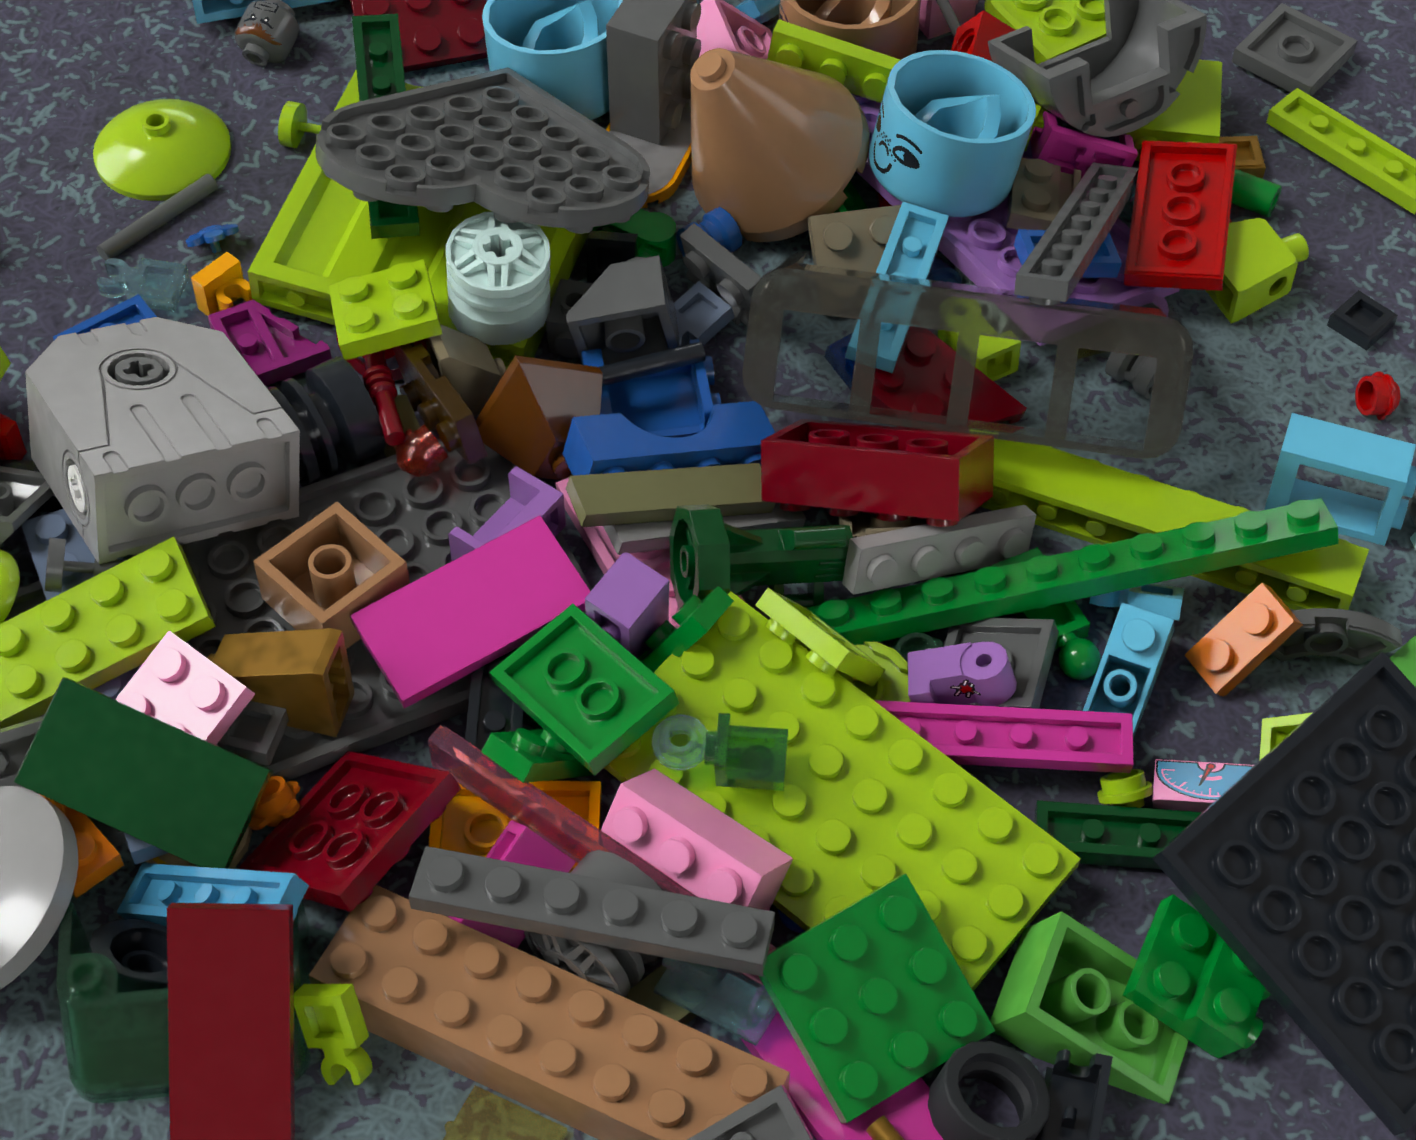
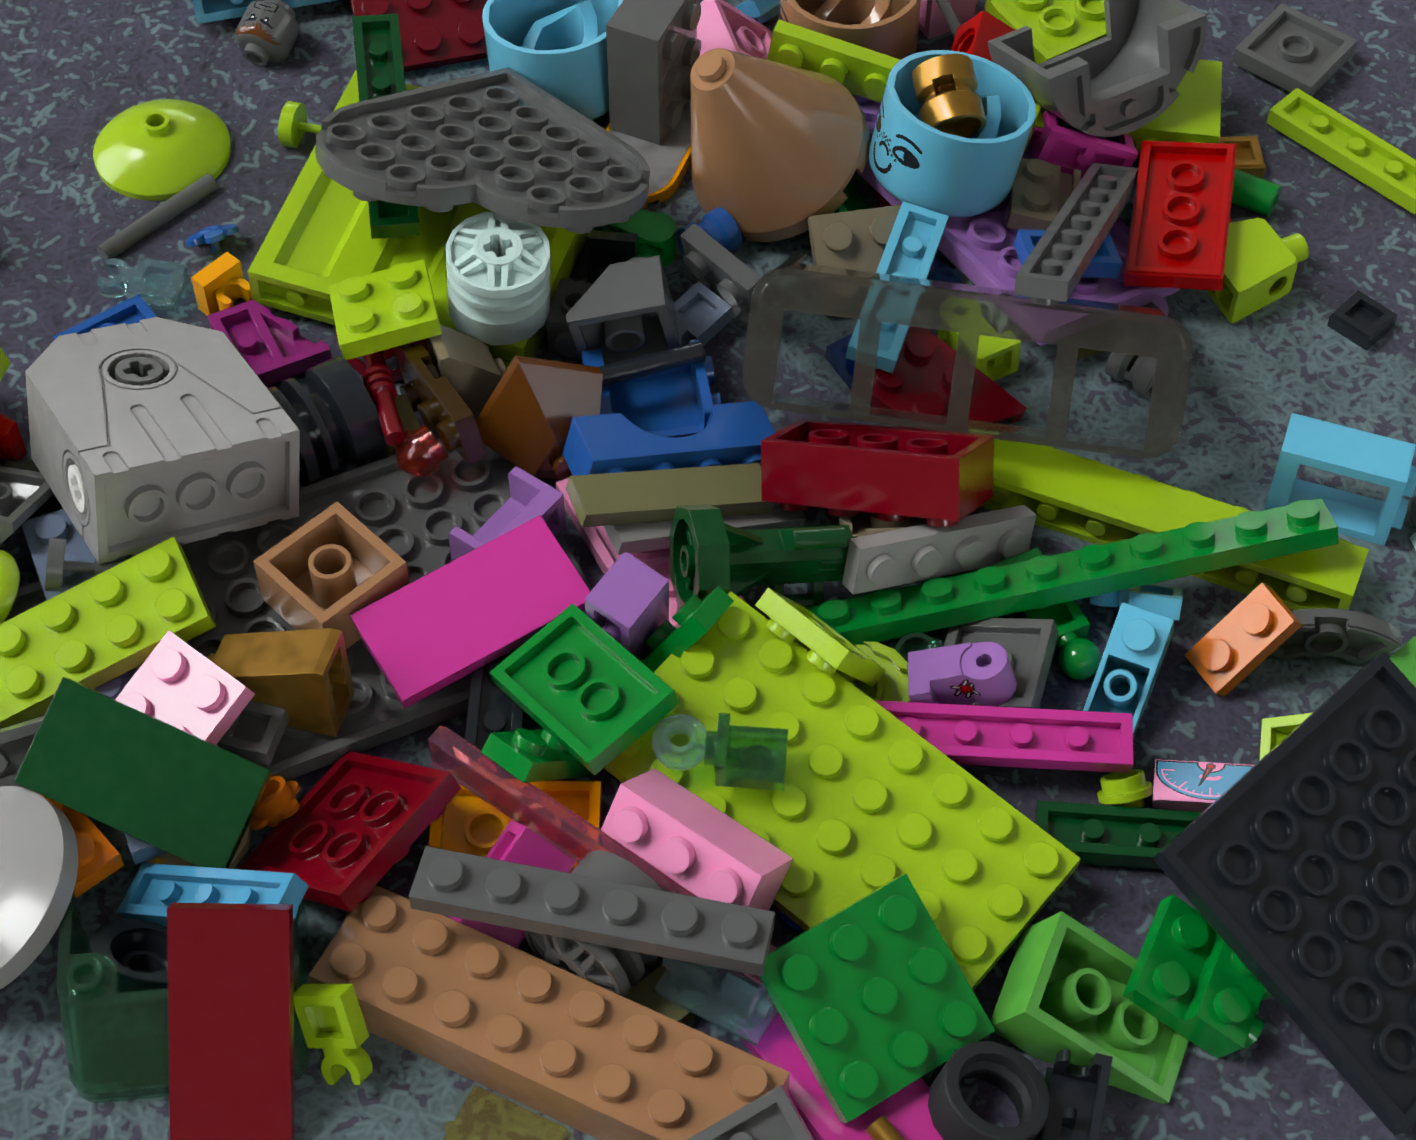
(948, 95): none -> pearl gold wheel
(1377, 395): red plate -> none

